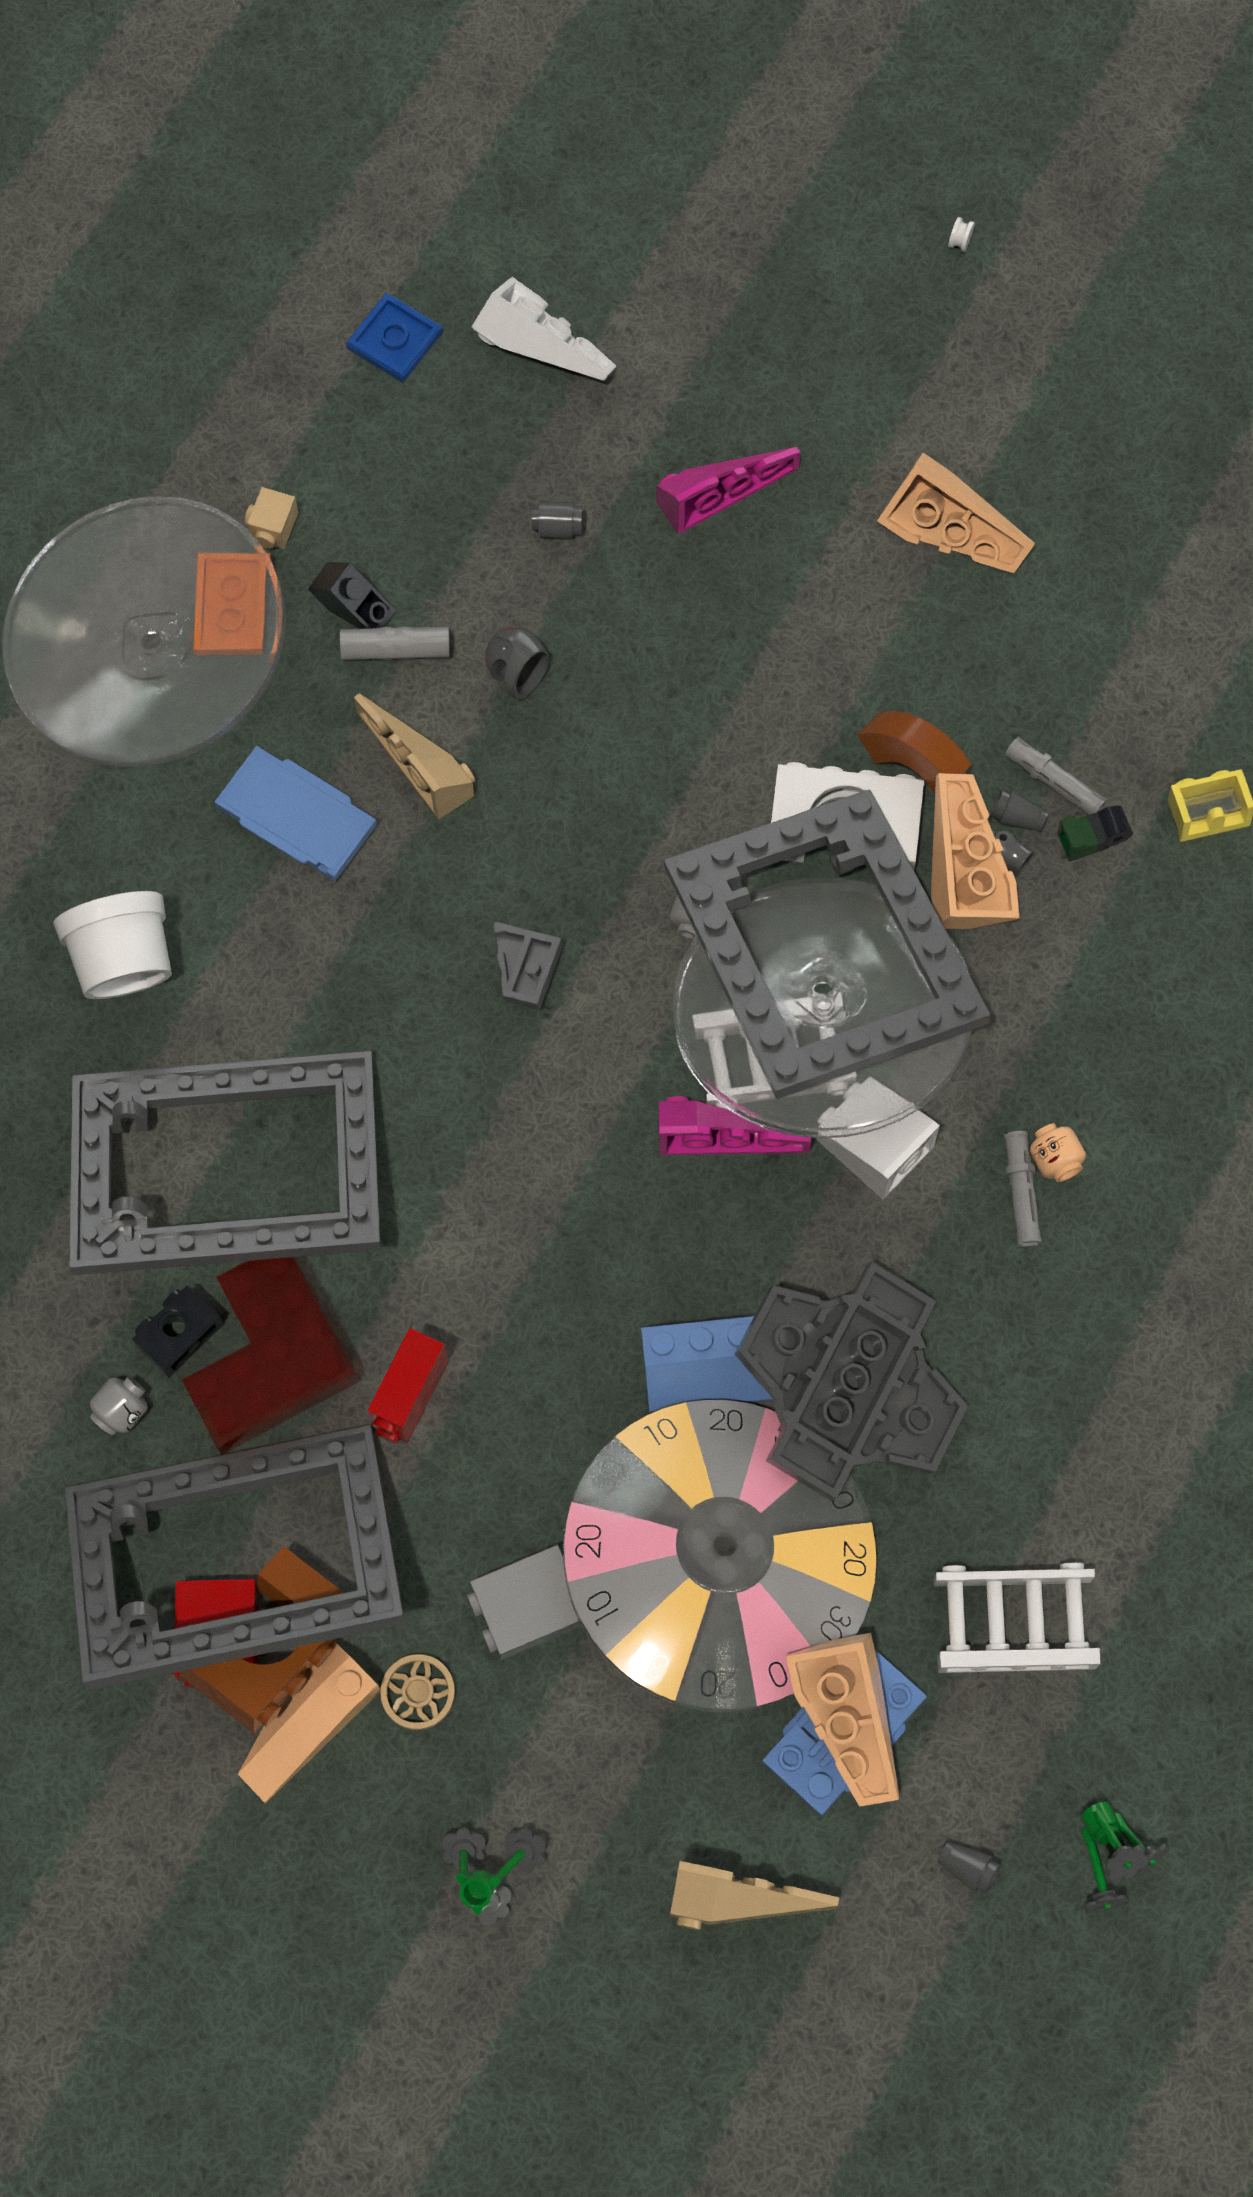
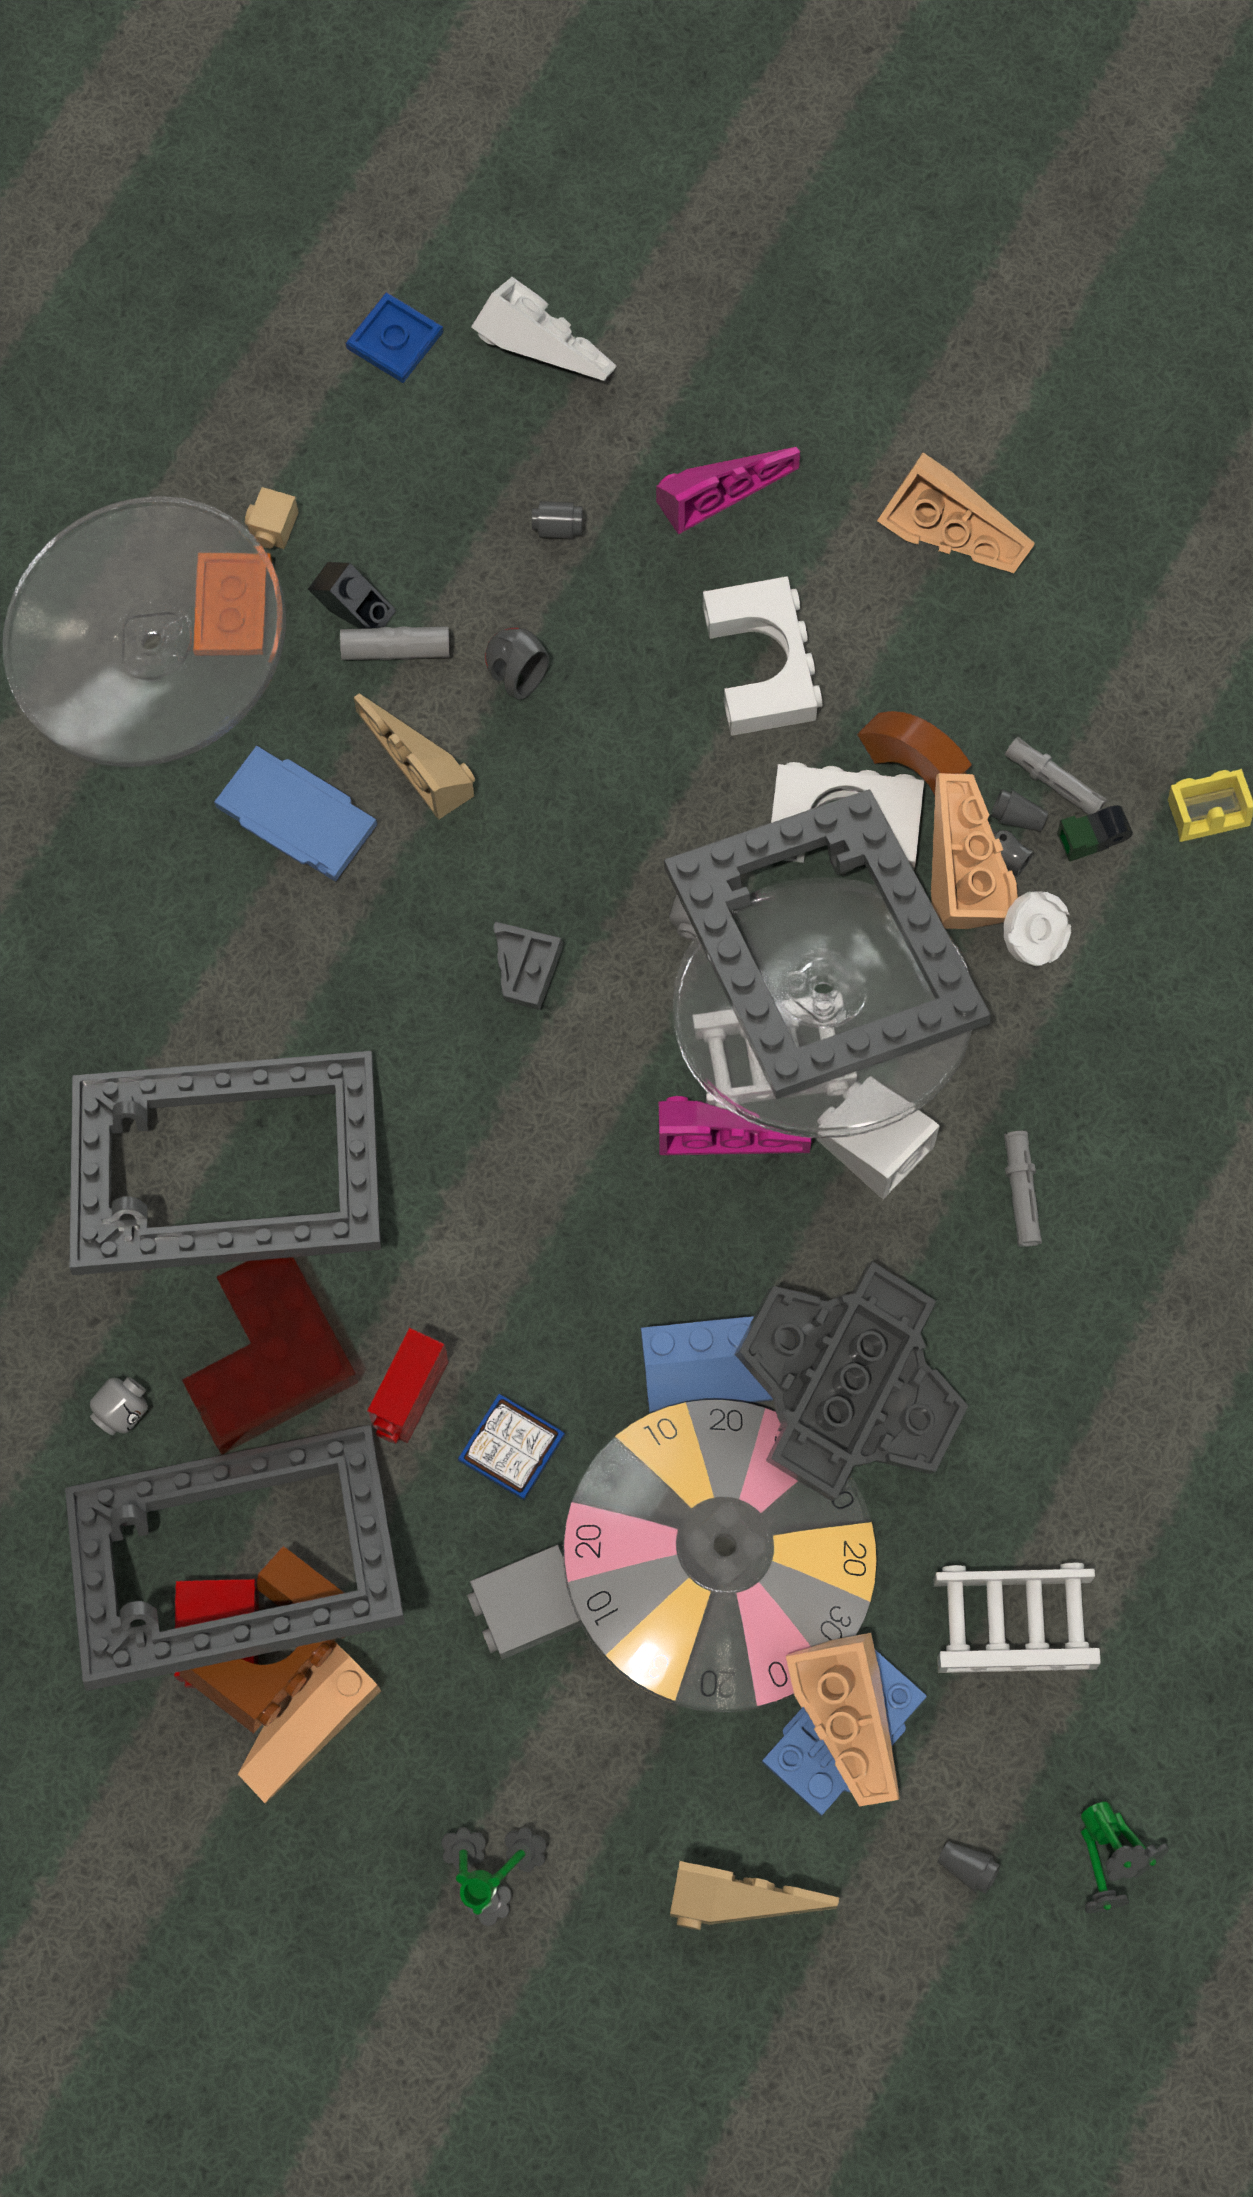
(117, 943): white piece -> none
(172, 1352): black brick -> none
(417, 1692): tan wheel -> none
(511, 1447): none -> tile
(770, 610): none -> white arch
(961, 234): white bush -> none
(1037, 928): none -> white tile
(1057, 1152): light nougat head -> none

